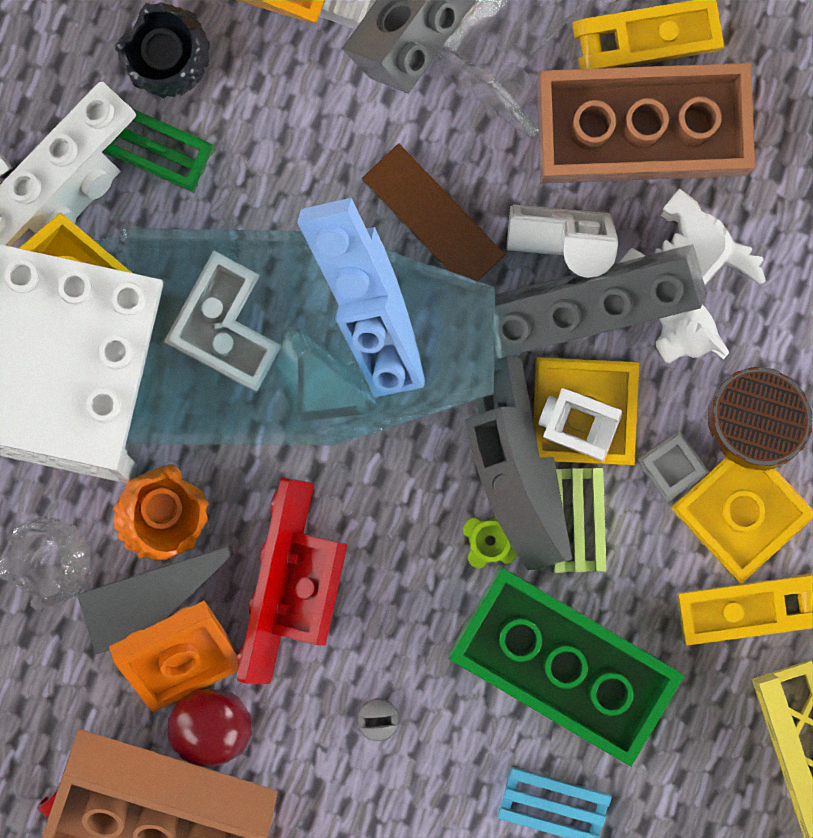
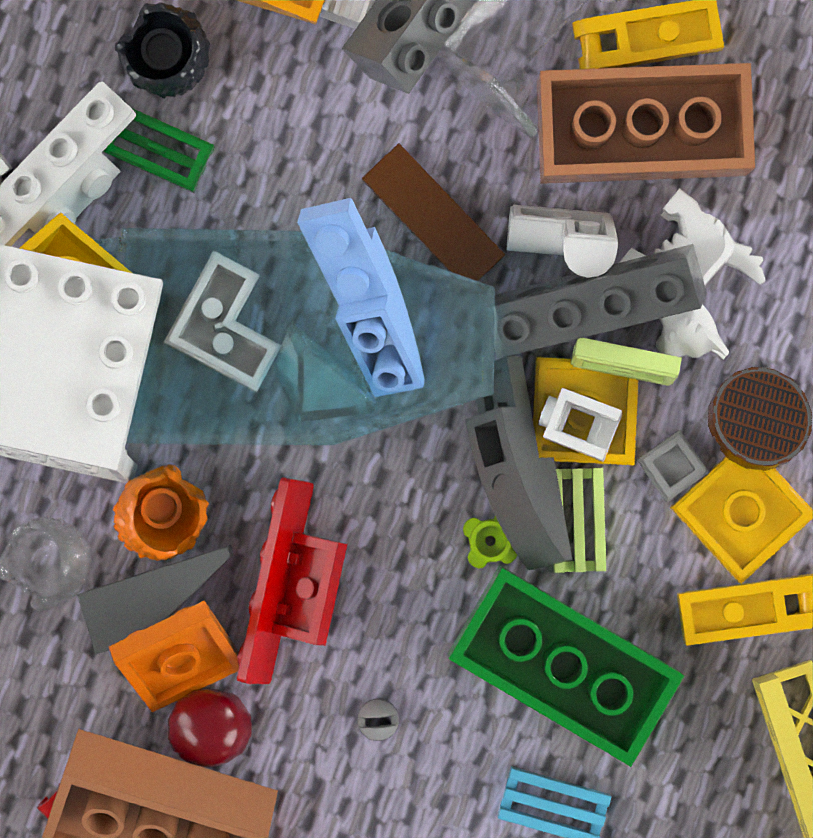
(625, 361): none -> yellowish green tile

